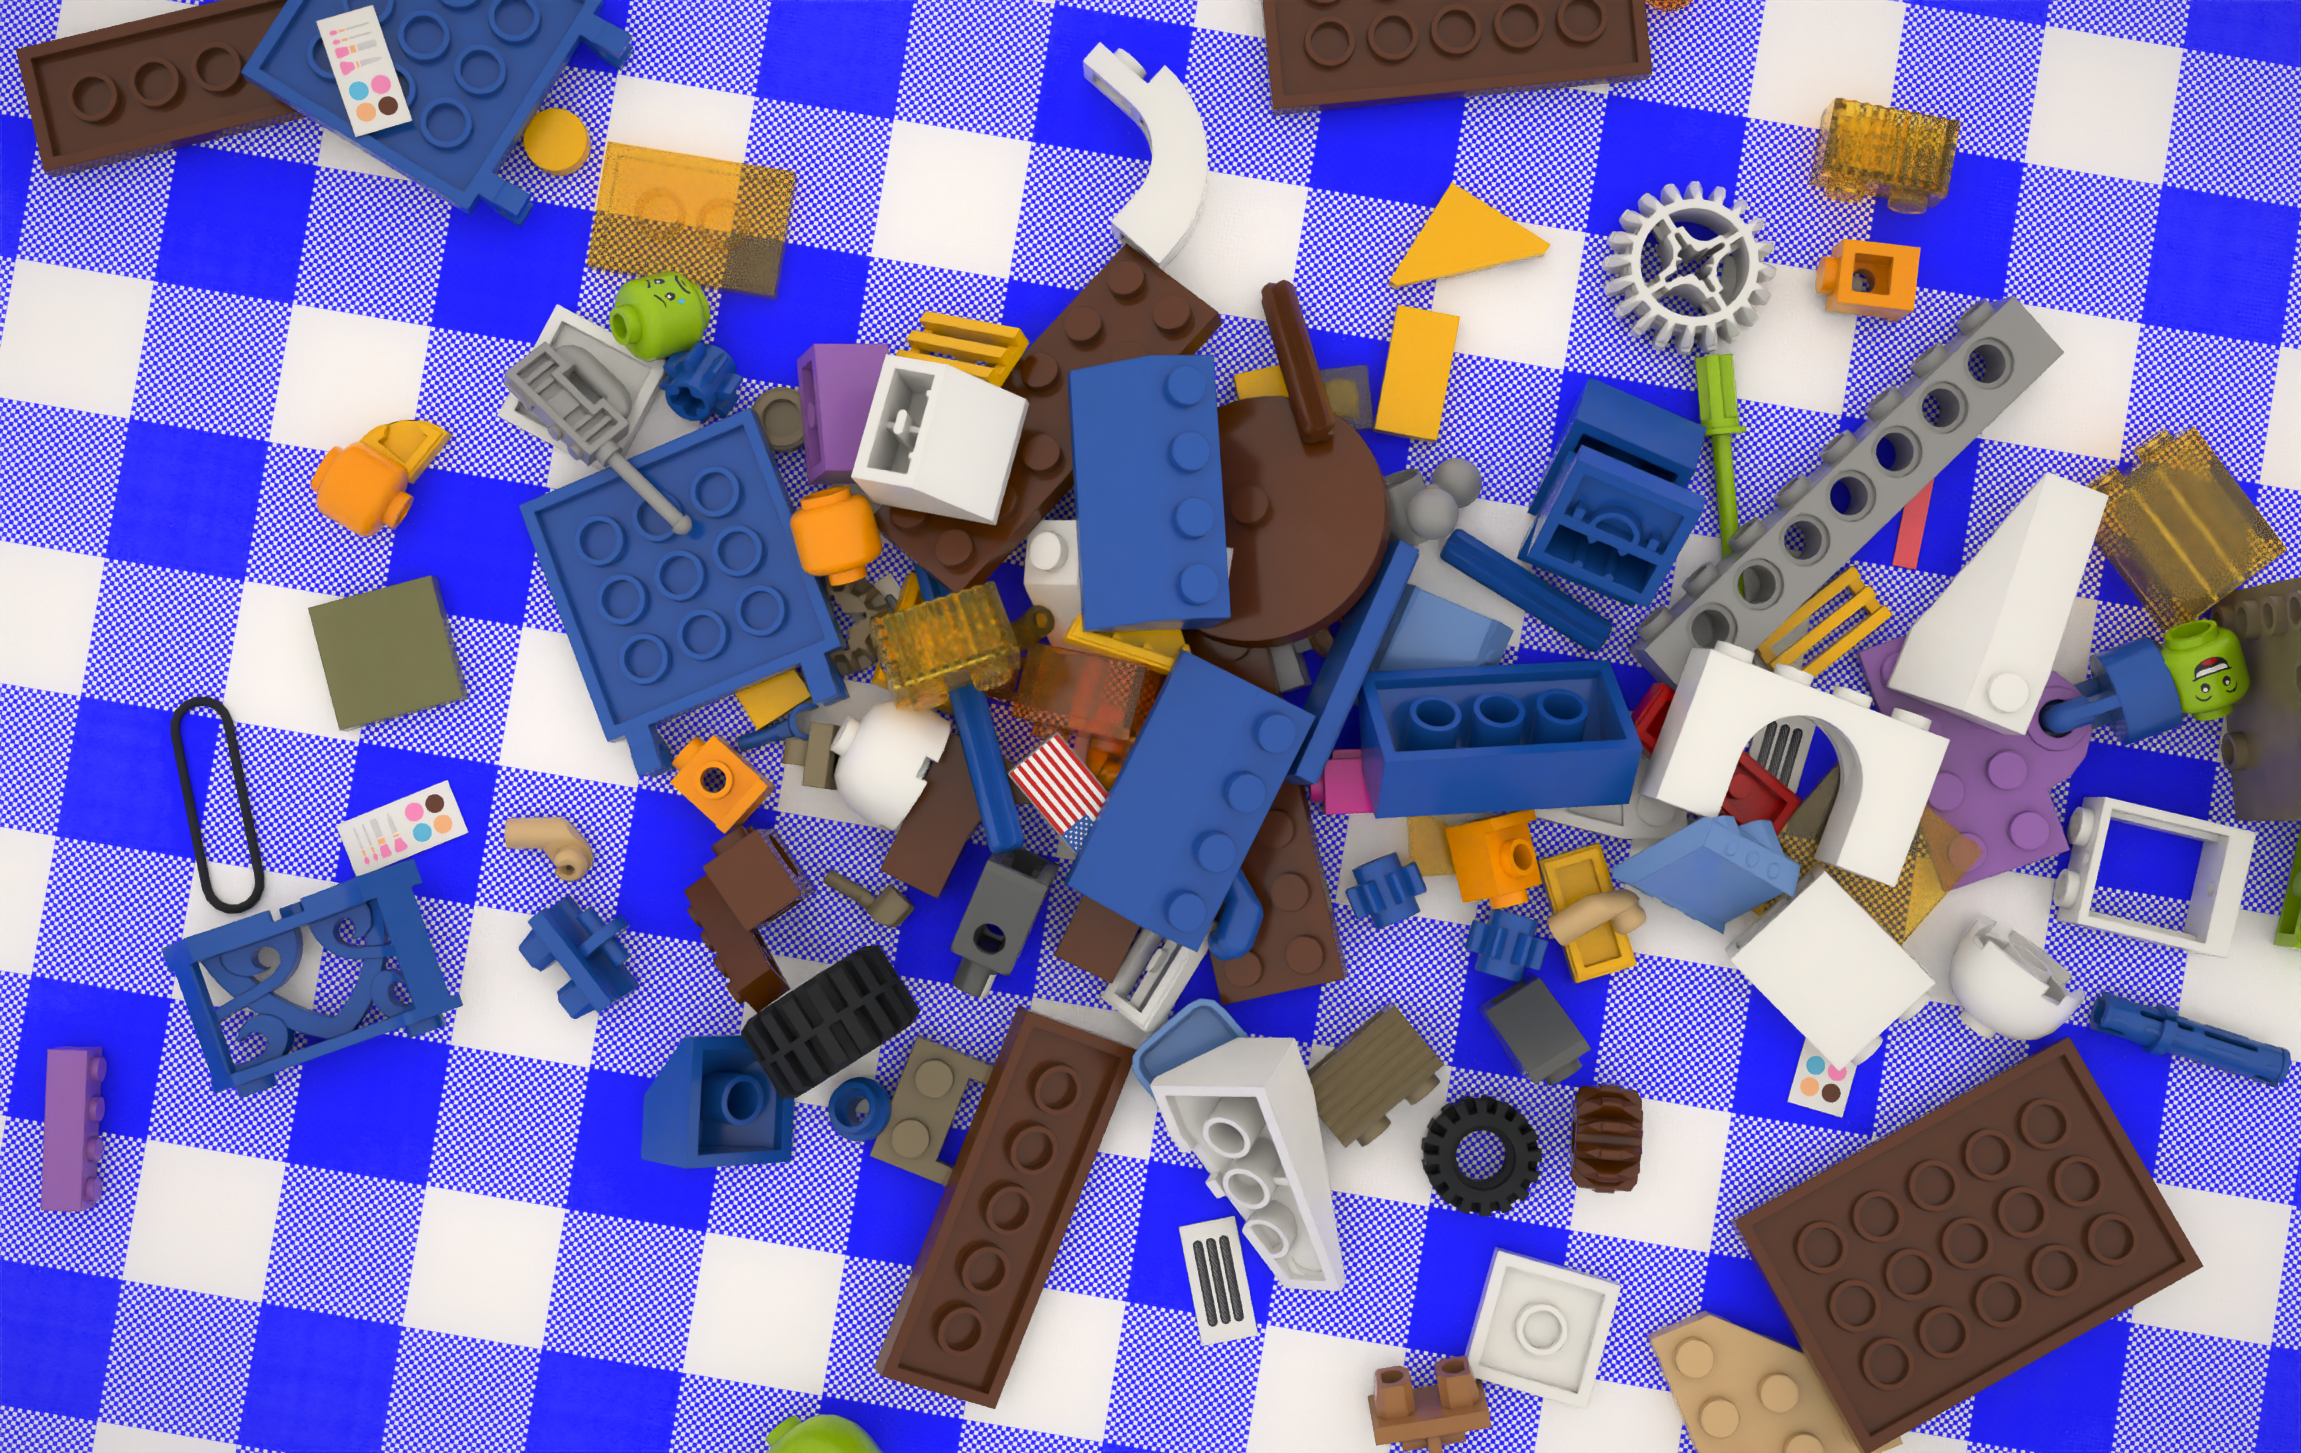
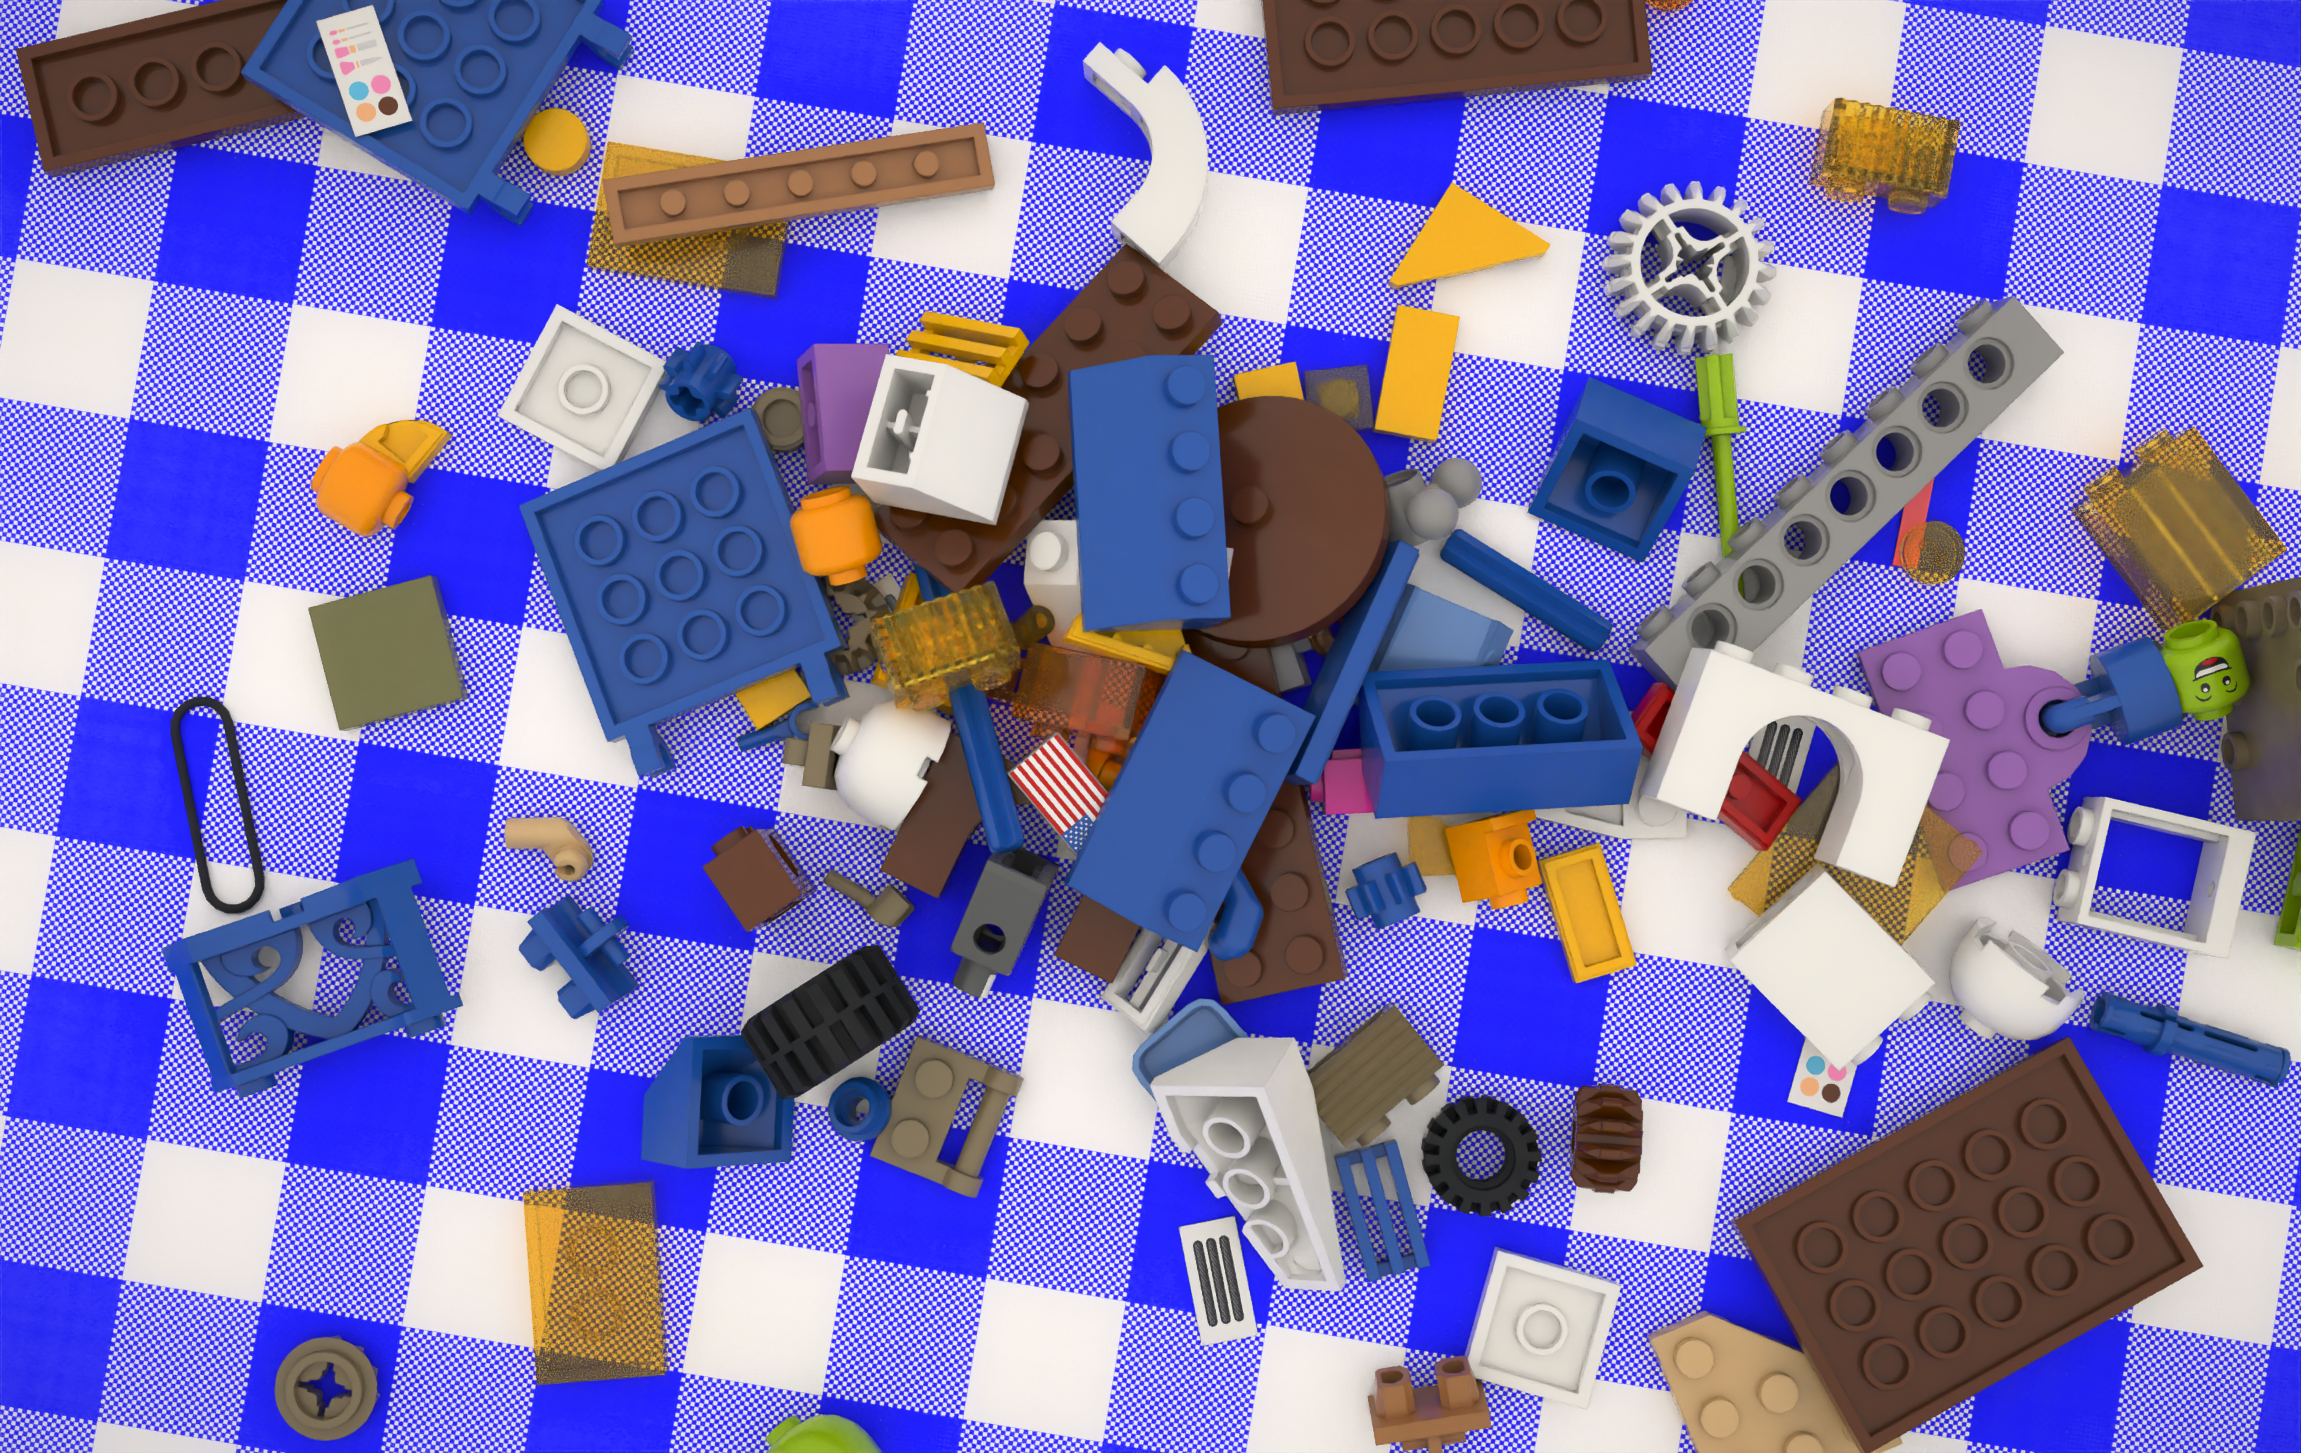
(72, 1128): medium lavender piece -> none
(304, 1405): none -> dark tan gear
(402, 828): white sticker -> none
(585, 427): light grey piece -> none
(595, 1282): none -> clear yellow tile
(659, 315): lime head -> none
(740, 954): reddish brown piece -> none
(744, 786): light orange brick -> none
(798, 184): none -> medium nougat plate
(1005, 1209): reddish brown plate -> none
(1297, 362): reddish brown axle -> none
(1395, 1263): none -> blue tile
(1506, 945): blue gear -> none
(1535, 1031): dark grey slope -> none
(1594, 910): tan arm -> none
(1611, 527): blue bracket -> none
(1713, 869): medium blue slope -> none
(1862, 597): yellow tile -> none
(1890, 275): light orange brick -> none
(1932, 552): none -> clear yellow piece
(2002, 618): white wedge -> none

